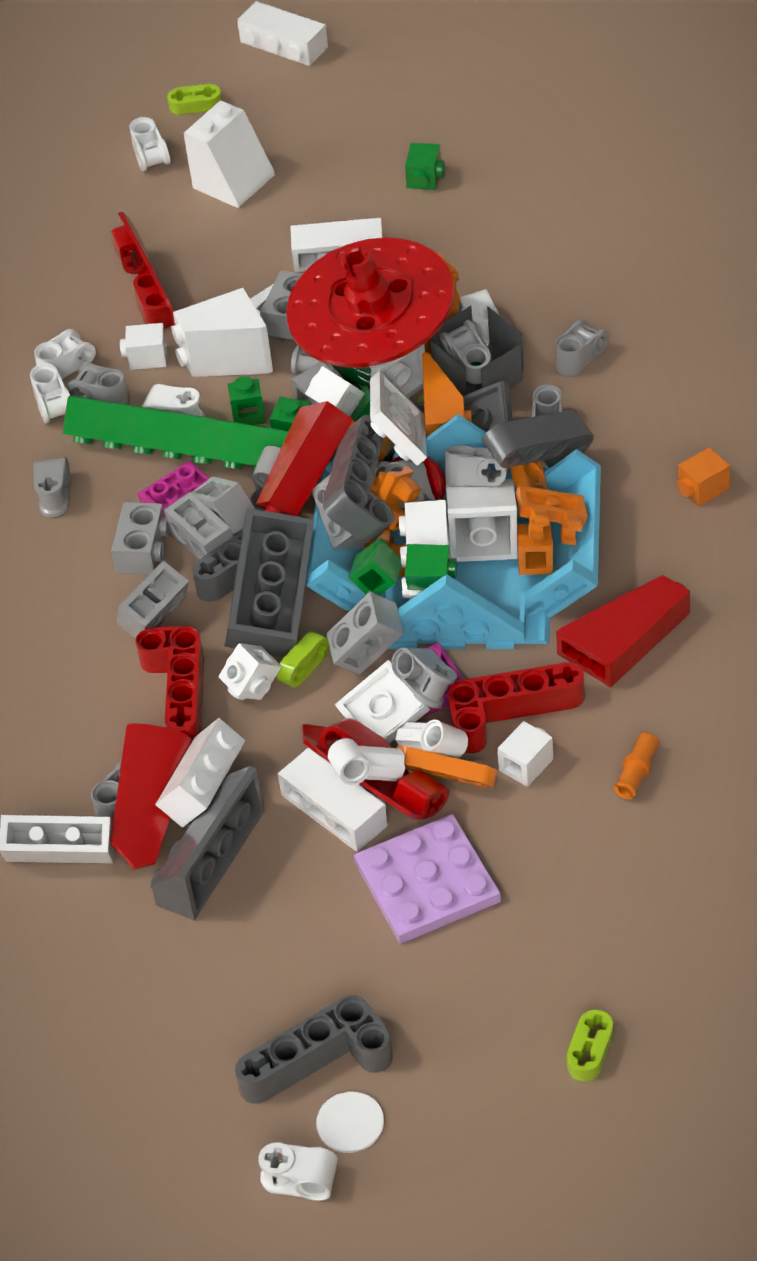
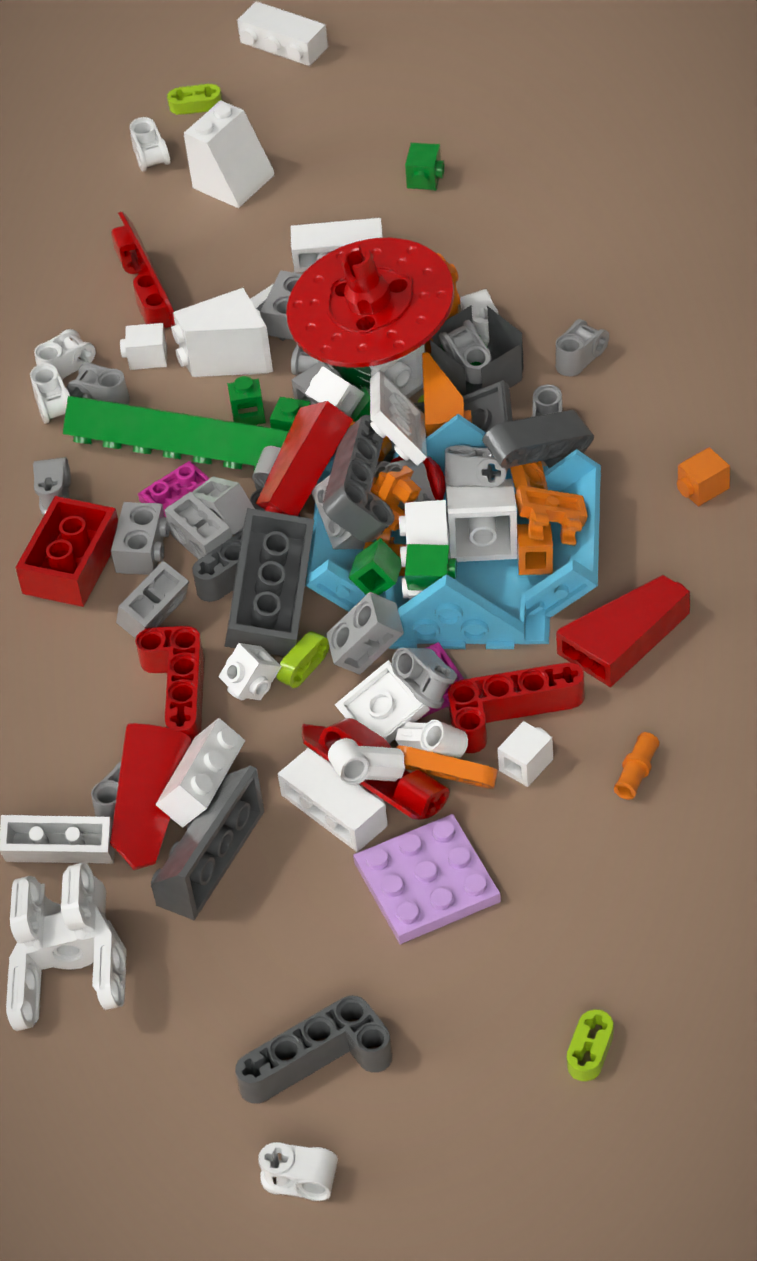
(62, 938): none -> white piece
(68, 551): none -> red brick
(174, 399): white piece -> none
(350, 1122): white piece -> none

